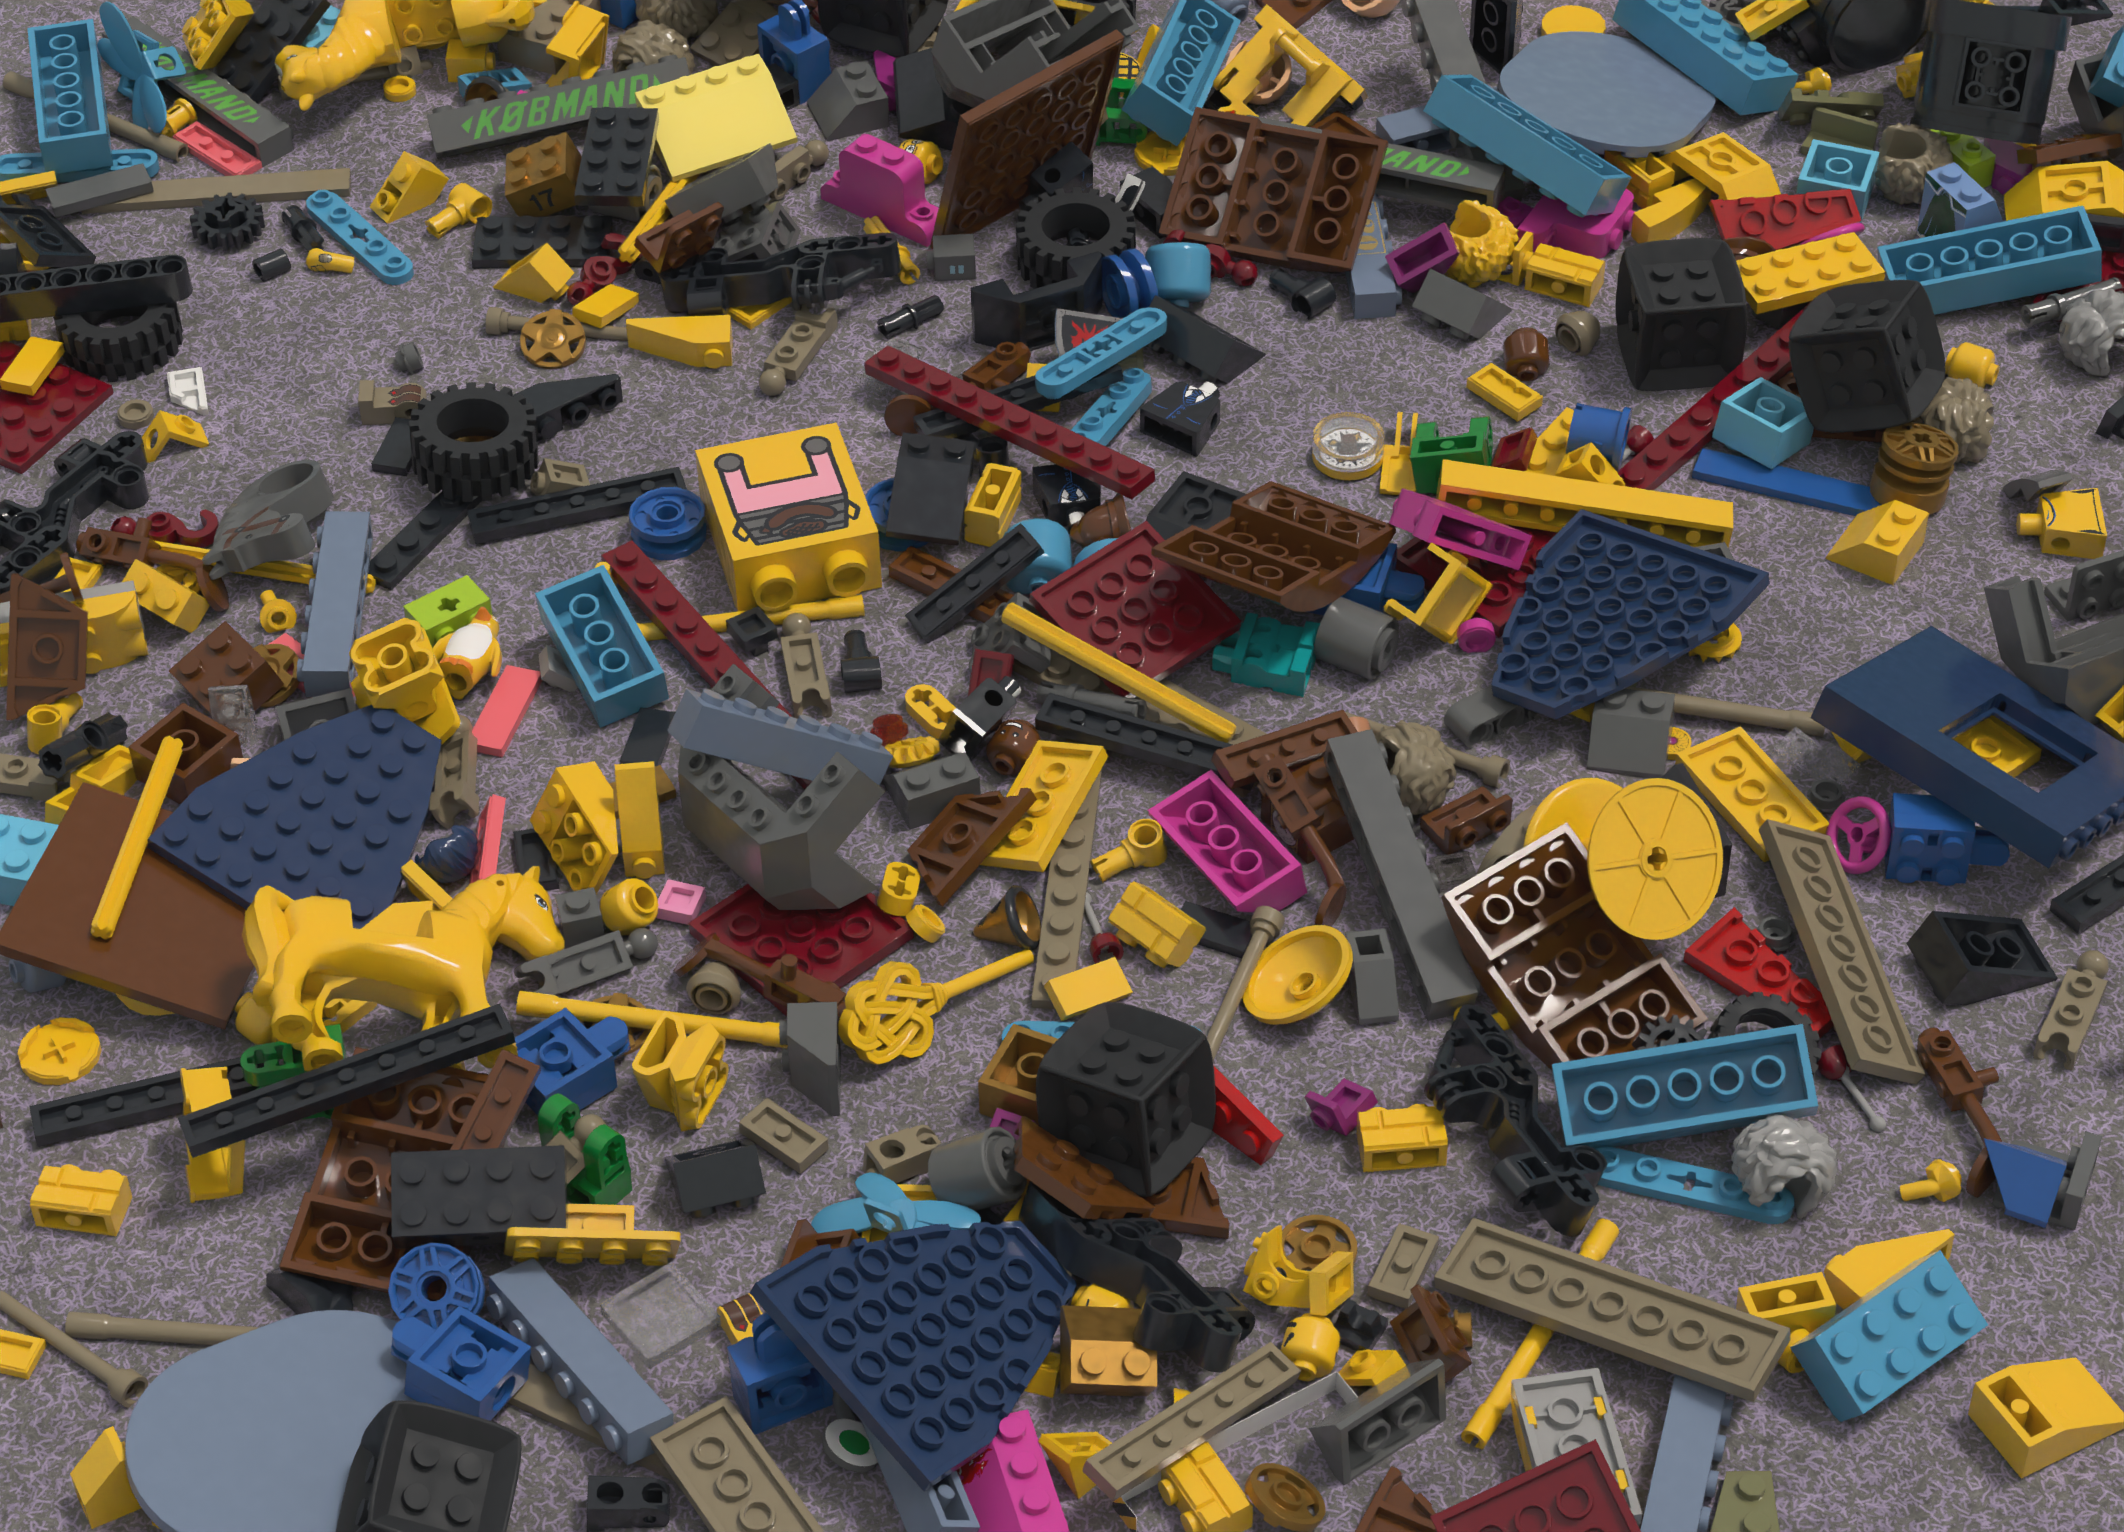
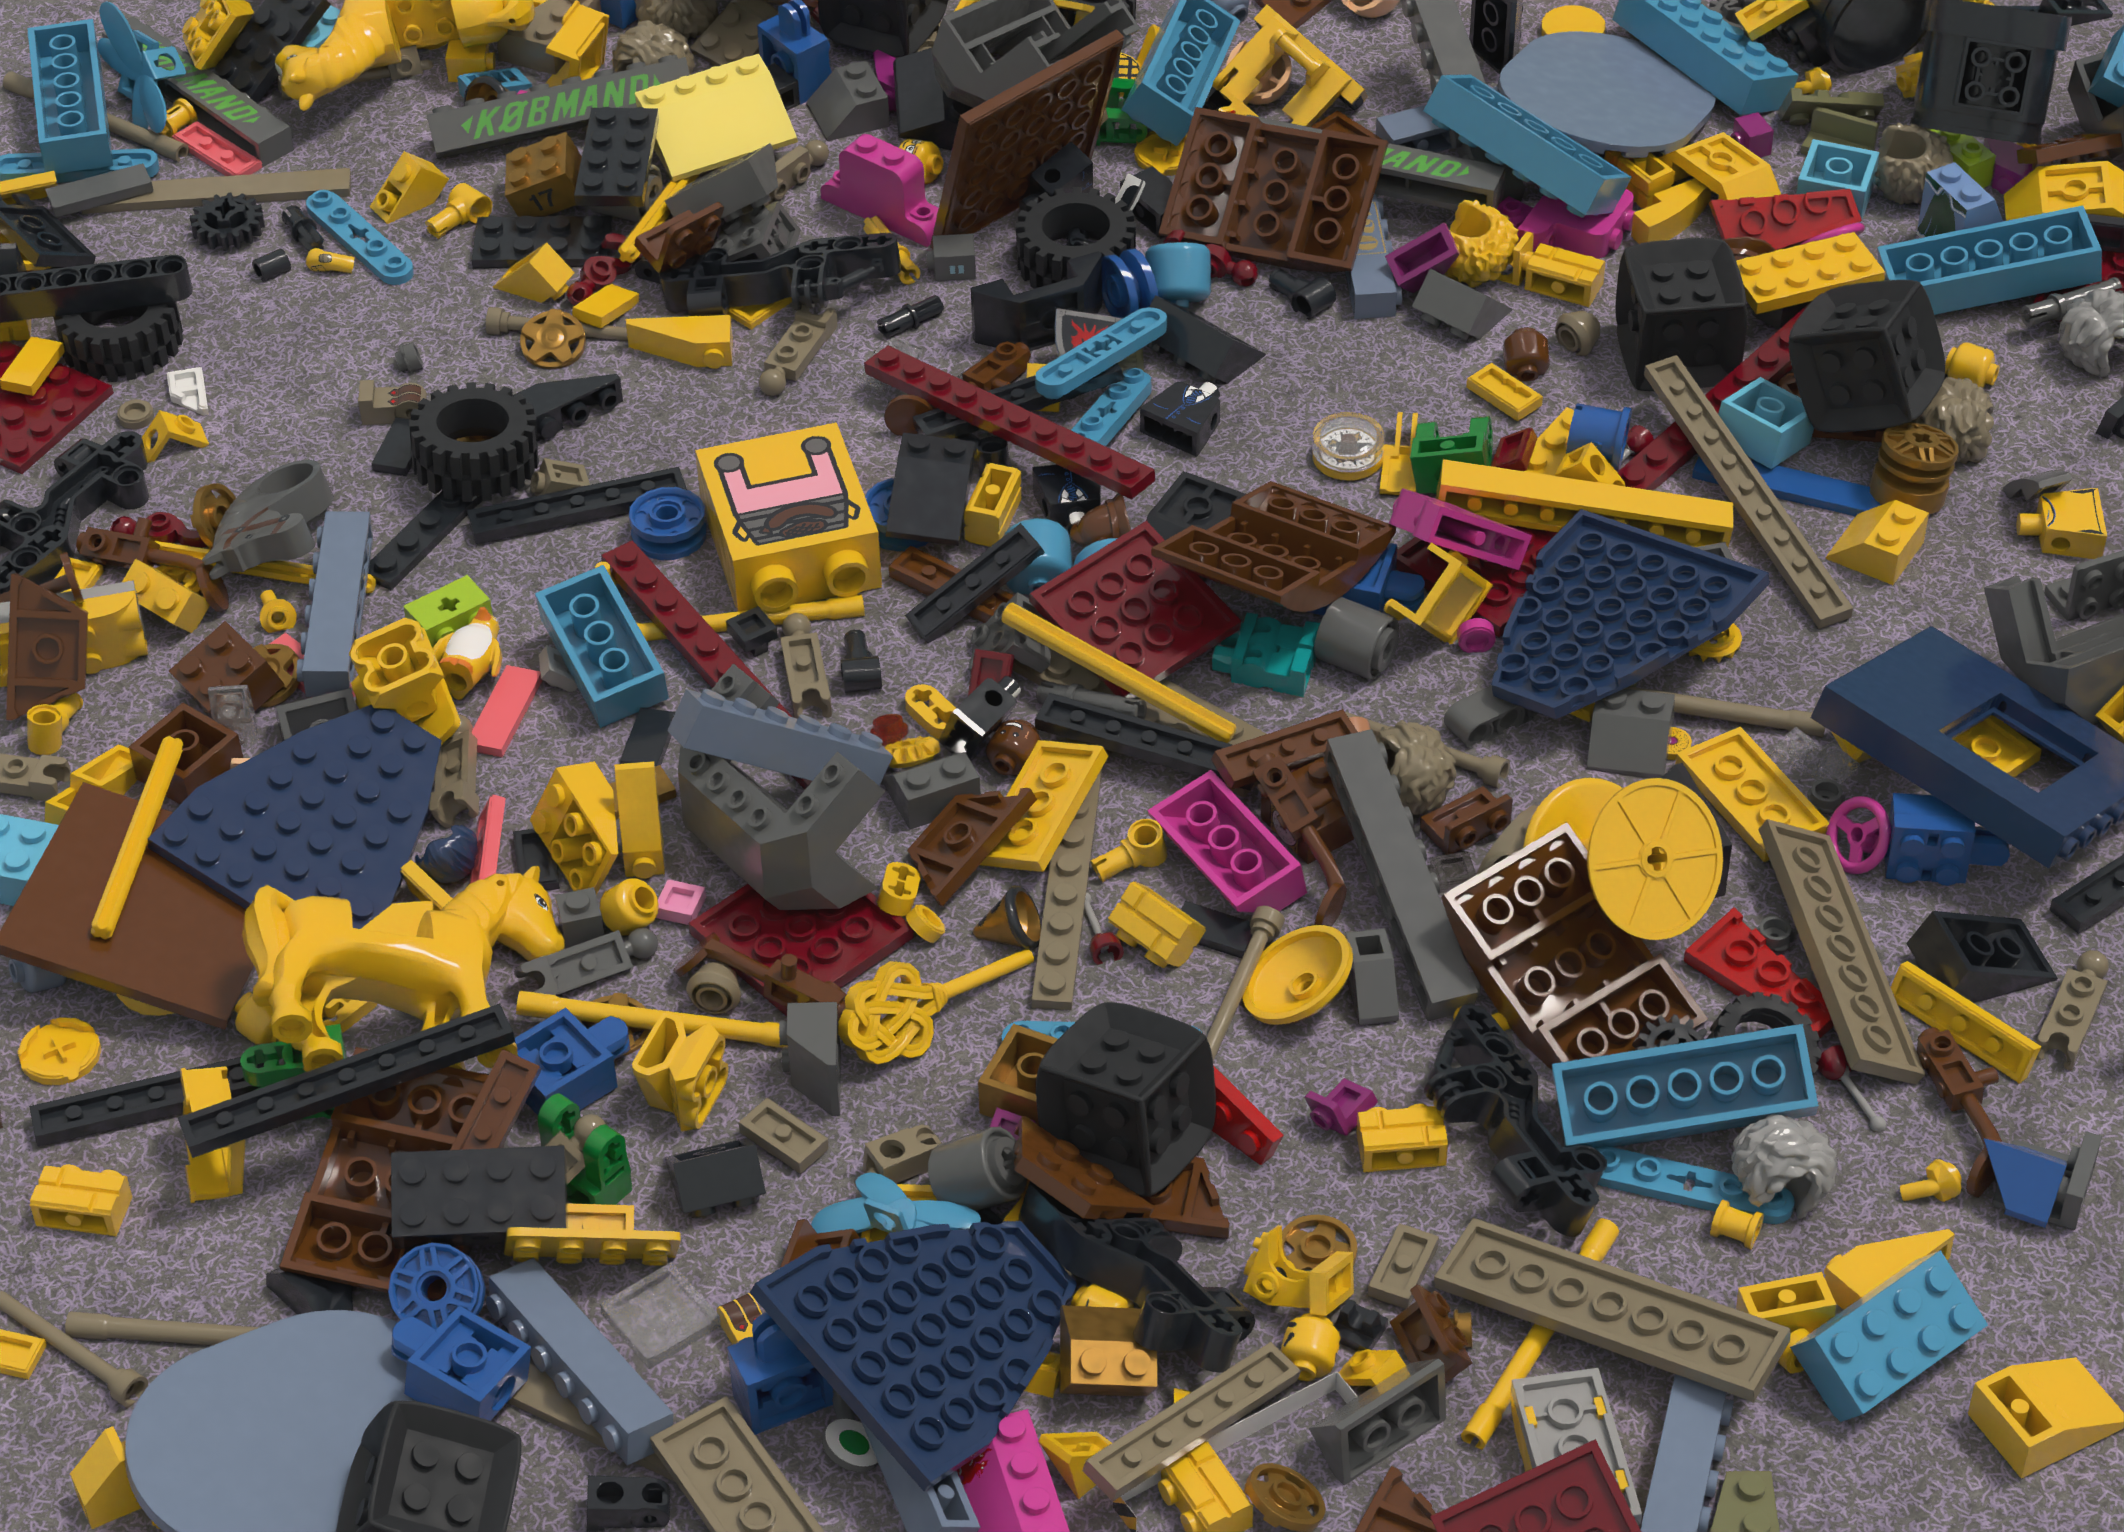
(82, 745): black piece -> none
(210, 510): none -> pearl gold wheel
(399, 88): yellow tile -> none
(1087, 988): yellow tile -> none
(1736, 1224): none -> yellow bush
(1748, 492): none -> dark tan plate
(1754, 134): none -> magenta plate
(1967, 1022): none -> yellow tile

